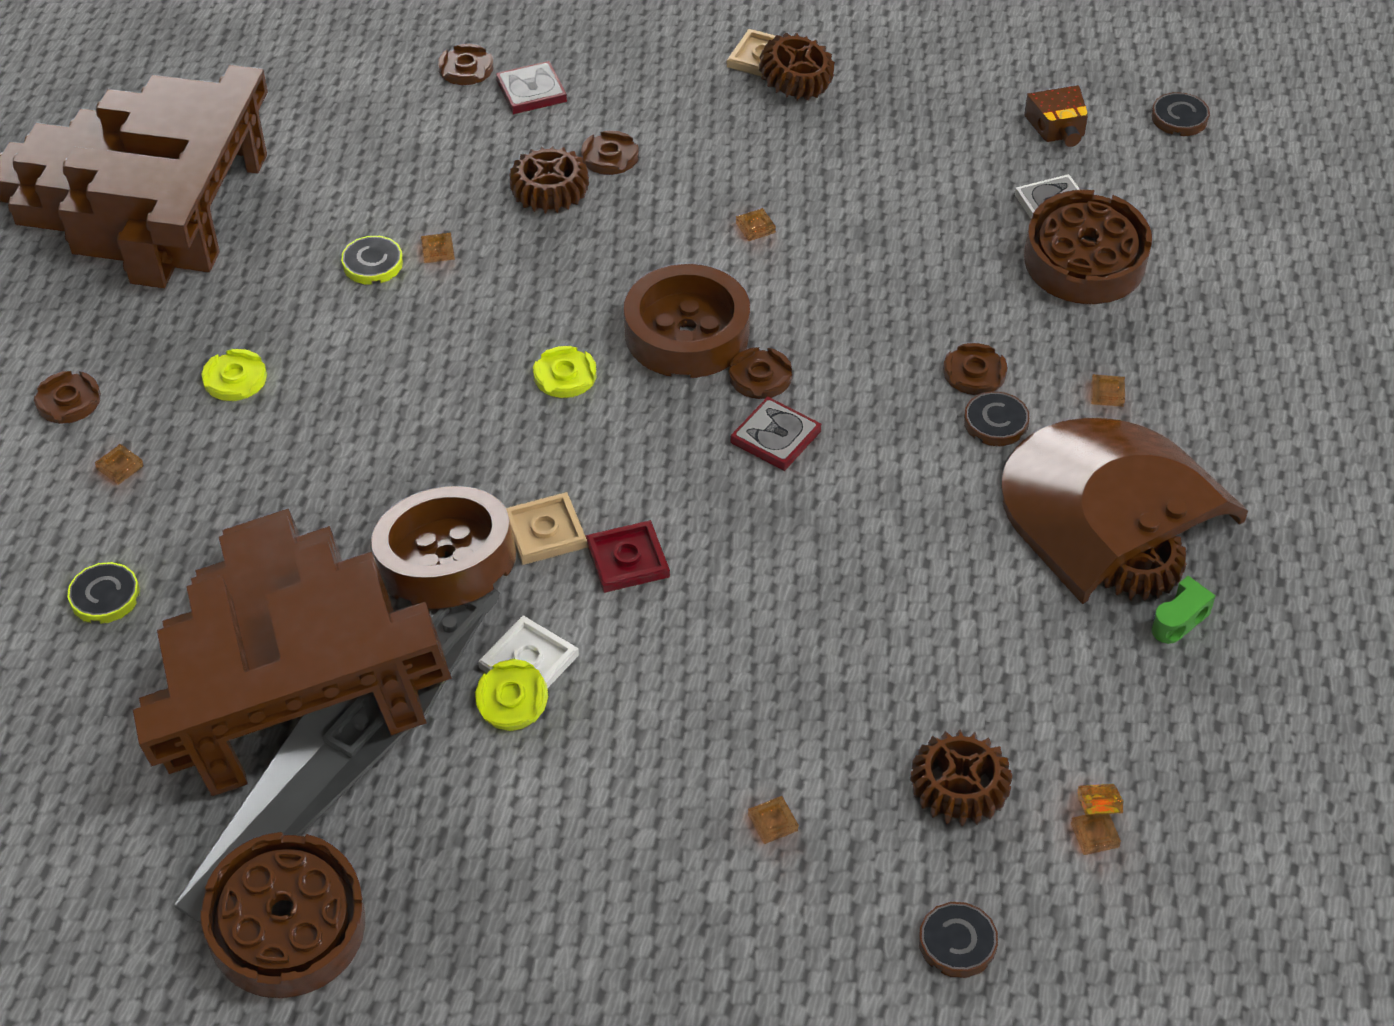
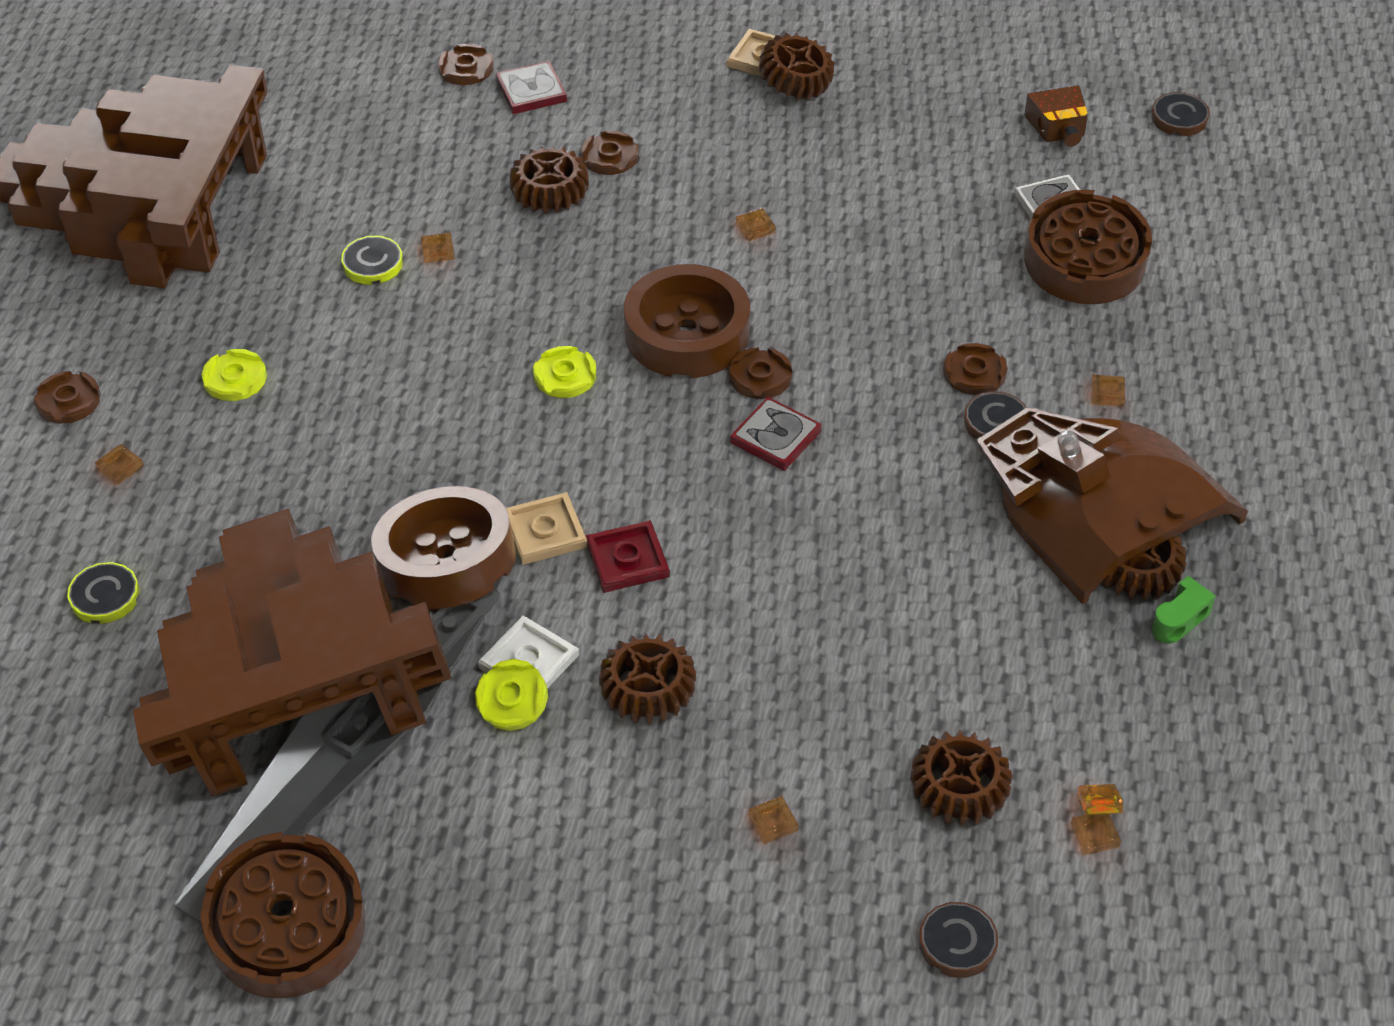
(645, 687): none -> reddish brown gear
(1014, 446): none -> reddish brown wing
(1074, 462): none -> reddish brown piece

